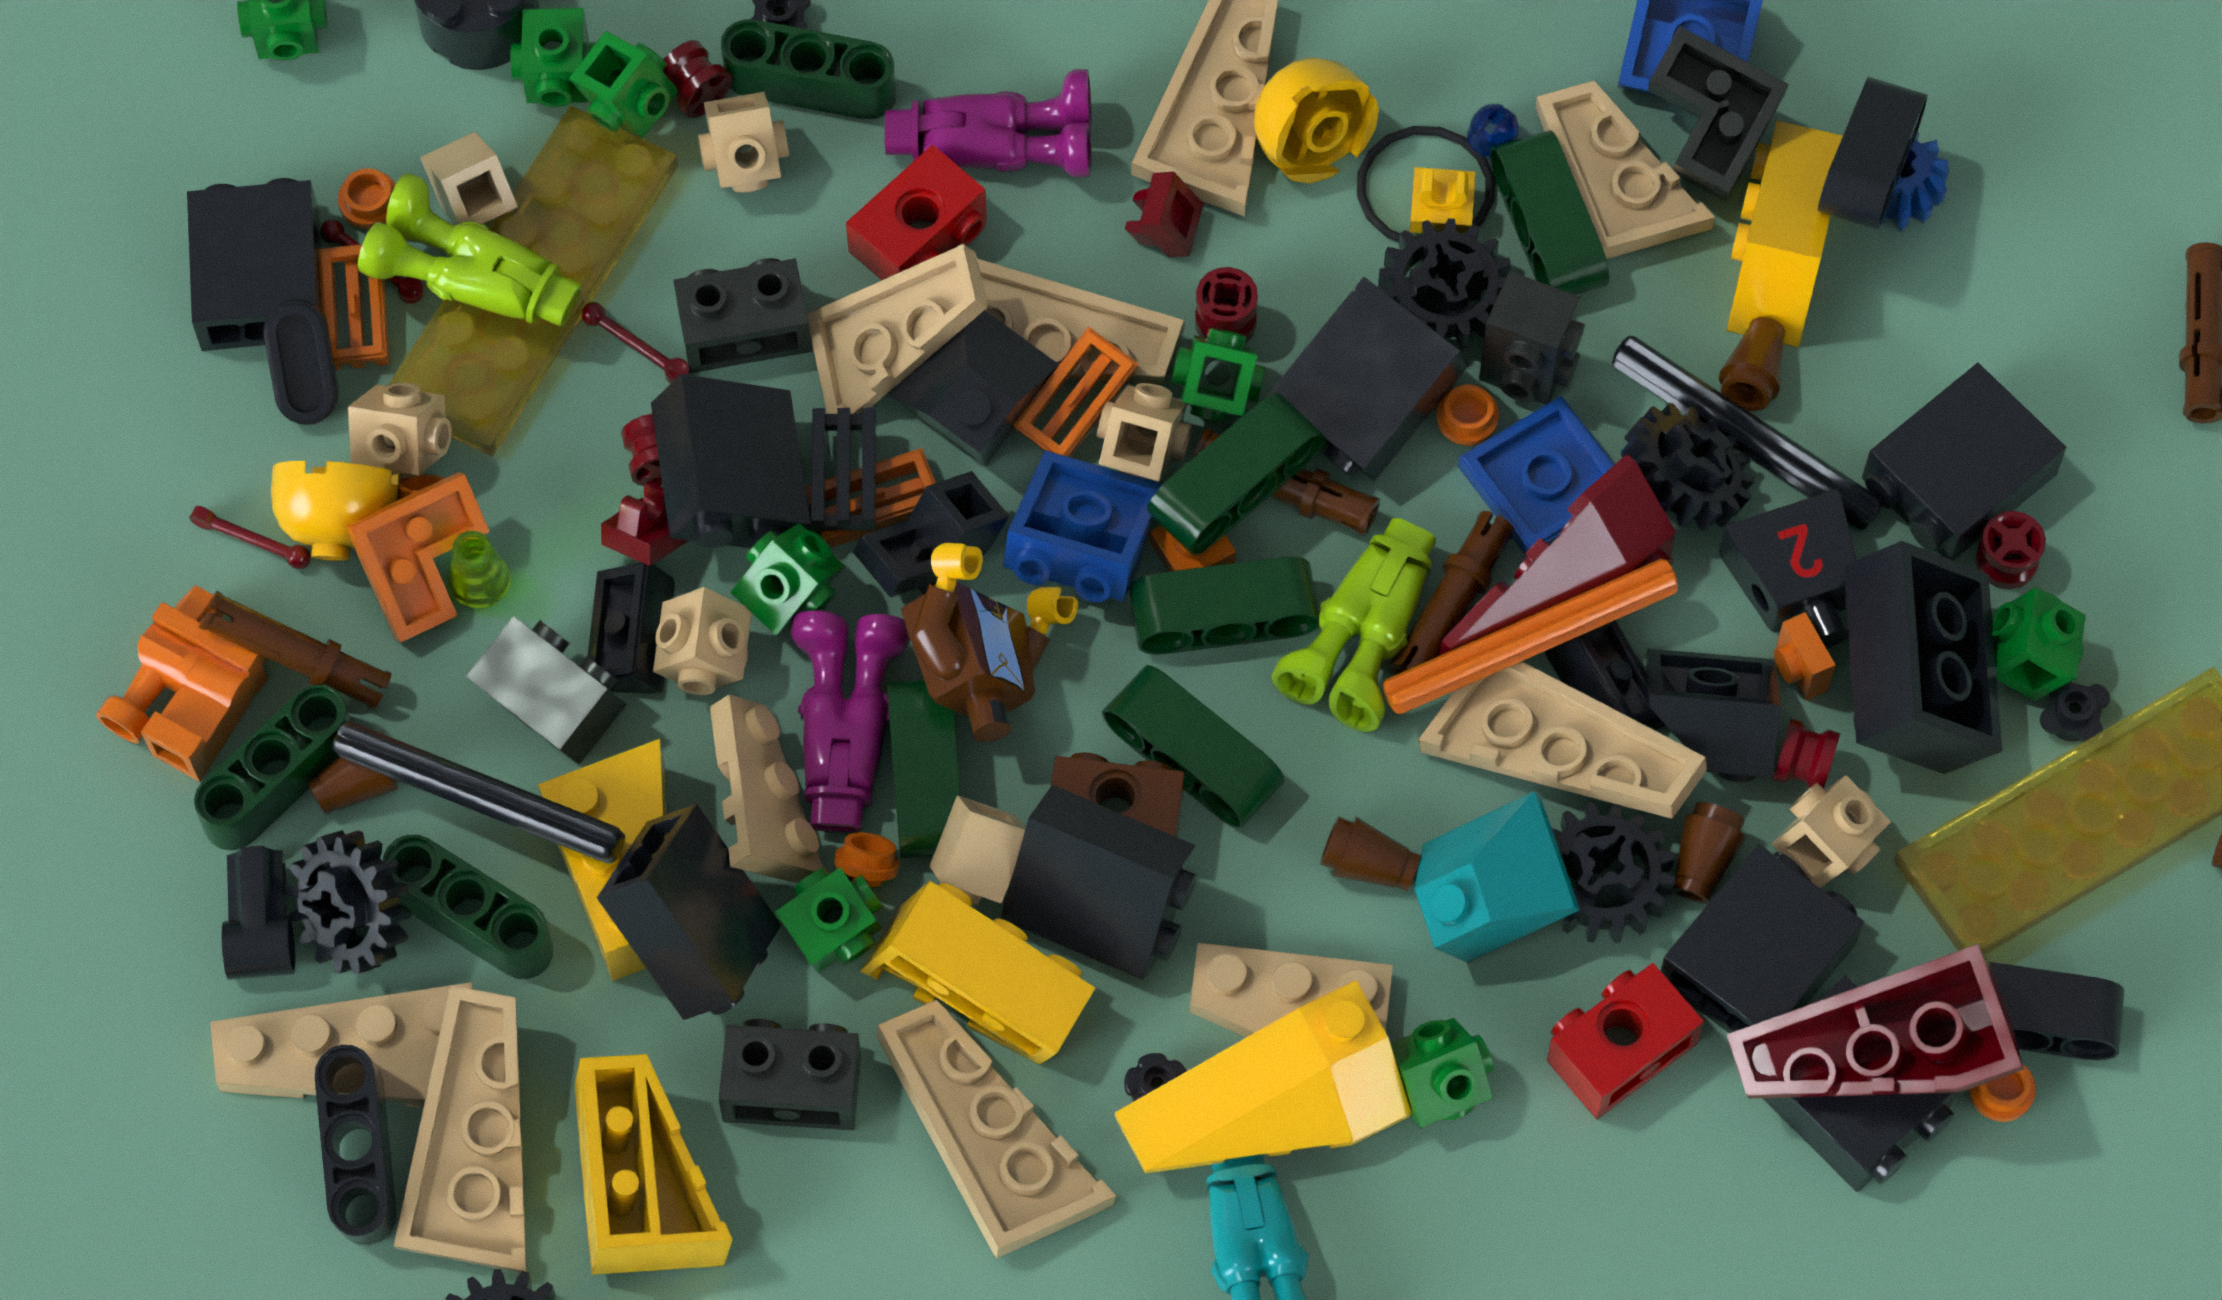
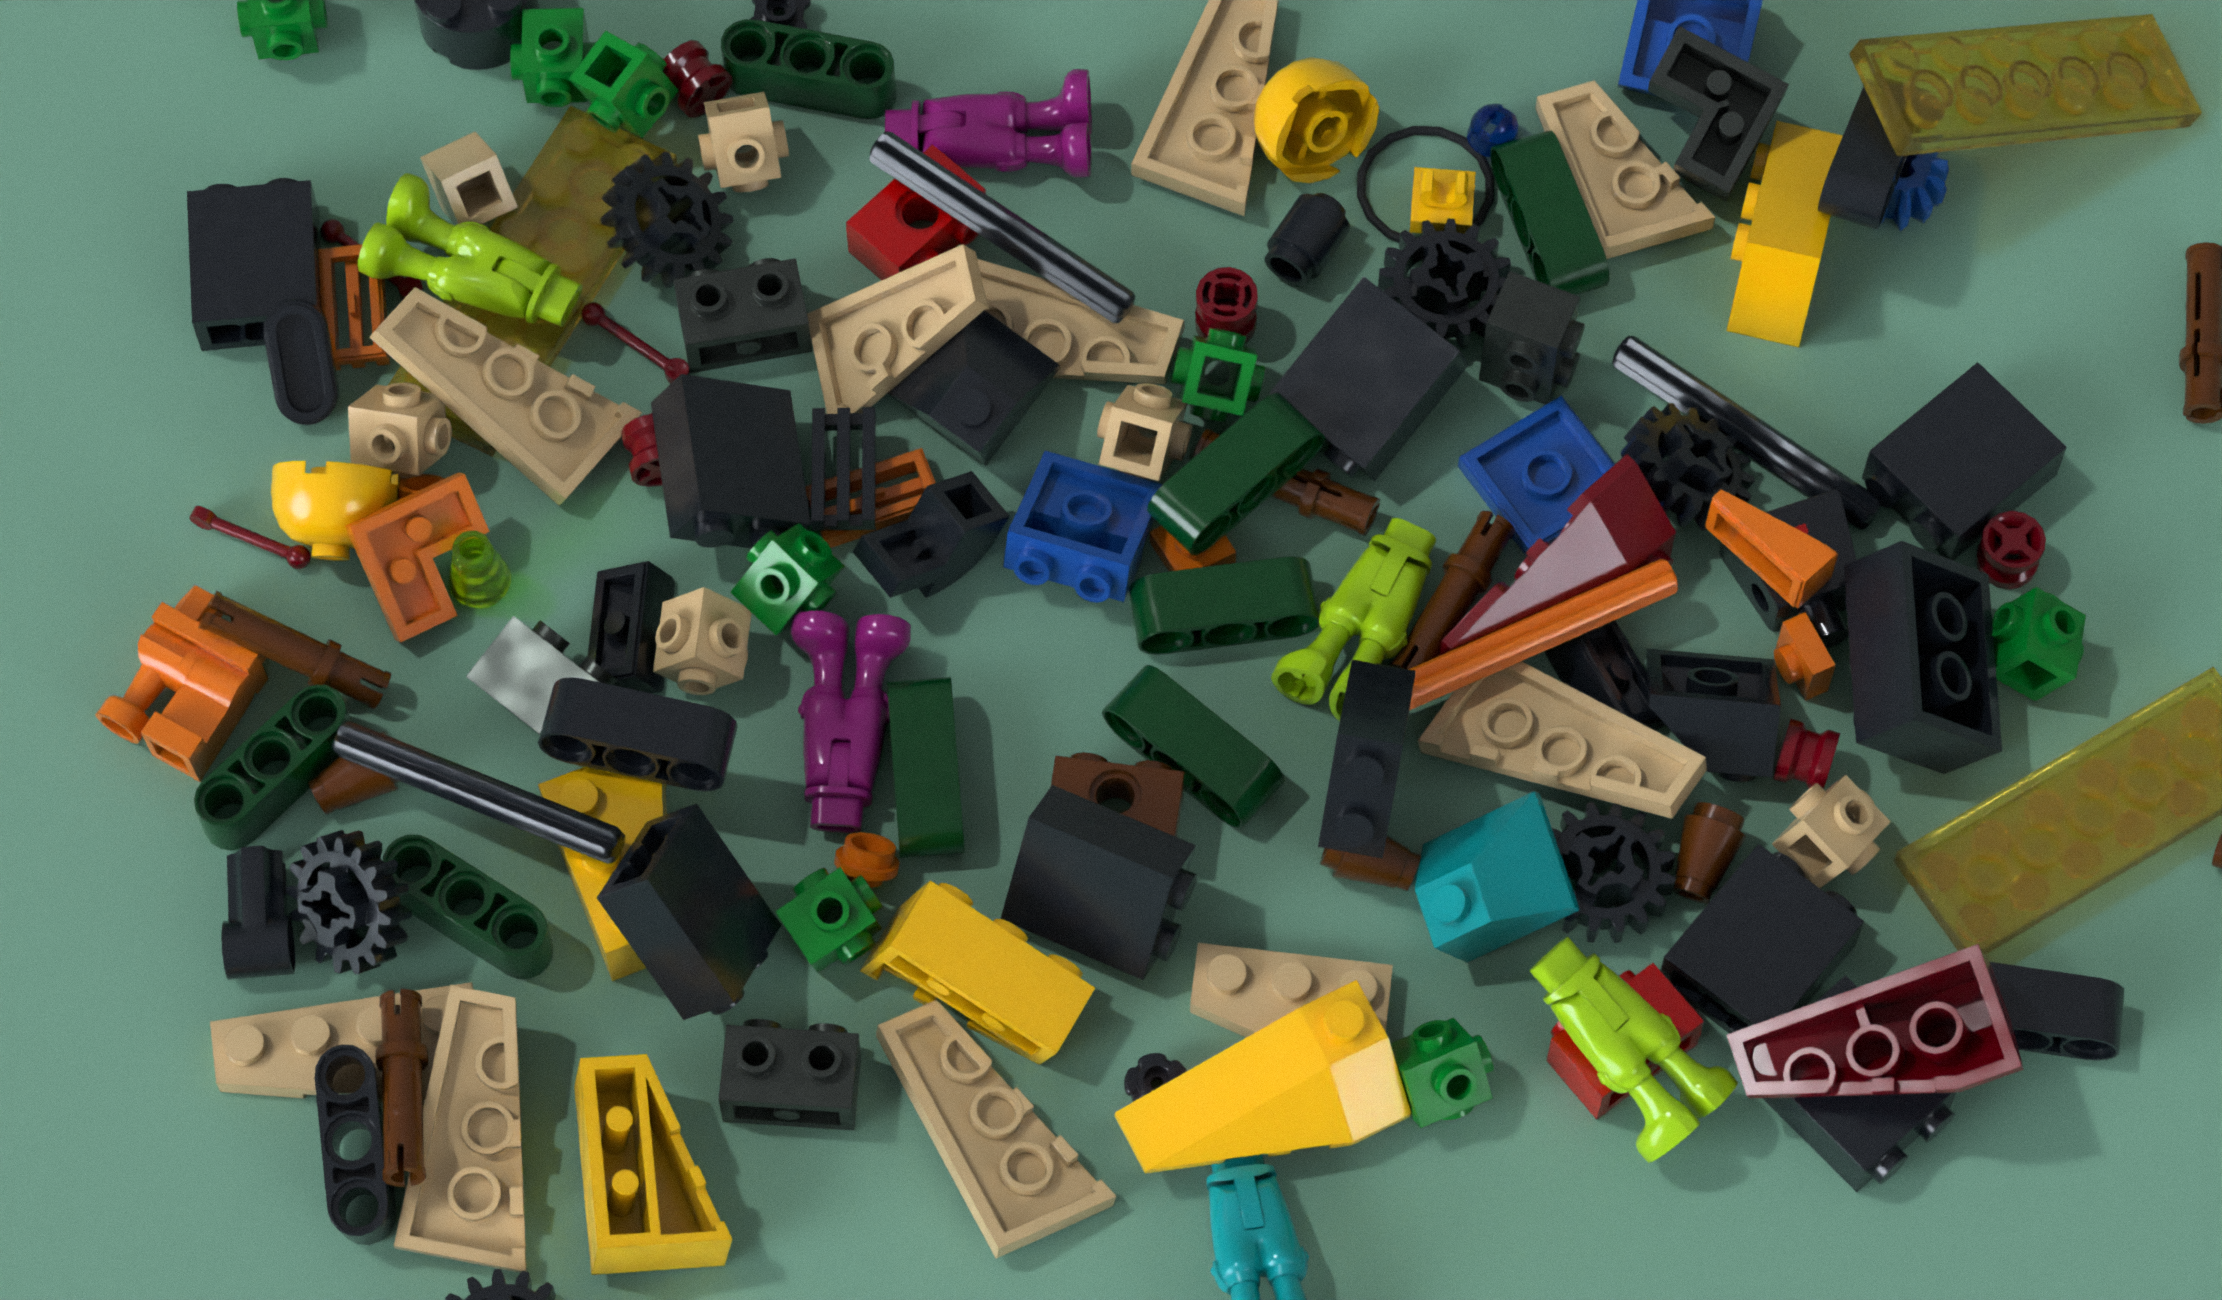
(365, 197): orange plate -> none
(401, 1062): none -> reddish brown pin
(527, 411): none -> tan wing
(638, 734): none -> black beam
(641, 528): dark red tile -> none
(666, 218): none -> black gear
(764, 796): tan wing -> none
(975, 649): reddish brown torso -> none
(978, 849): tan brick -> none
(1002, 227): none -> black axle
(1109, 353): orange tile -> none
(1167, 216): dark red tile -> none
(1307, 238): none -> black brick
(1366, 759): none -> black brick
(1467, 415): orange plate -> none
(1617, 1036): none -> lime piece
(1754, 367): reddish brown cone -> none
(1774, 550): none -> orange slope
(2005, 1097): orange plate -> none
(2024, 84): none -> clear yellow plate
(2070, 726): black plate -> none

